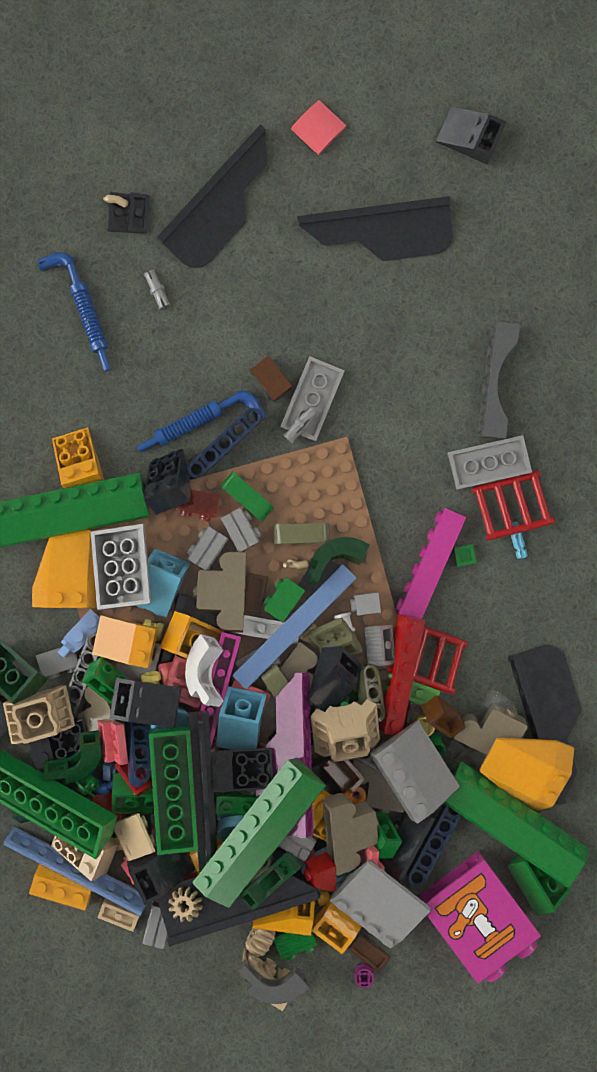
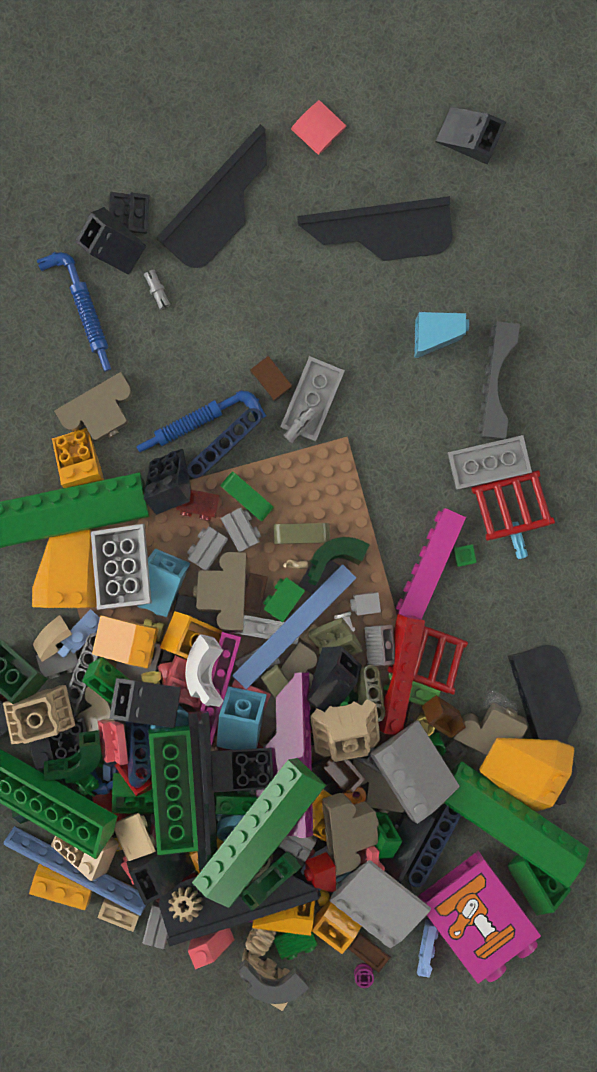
(50, 636): none -> tan slope
(98, 409): none -> dark tan brick
(110, 241): none -> black slope
(116, 199): tan piece -> none
(209, 947): none -> coral slope
(427, 949): none -> light blue hinge
(438, 330): none -> medium azure slope

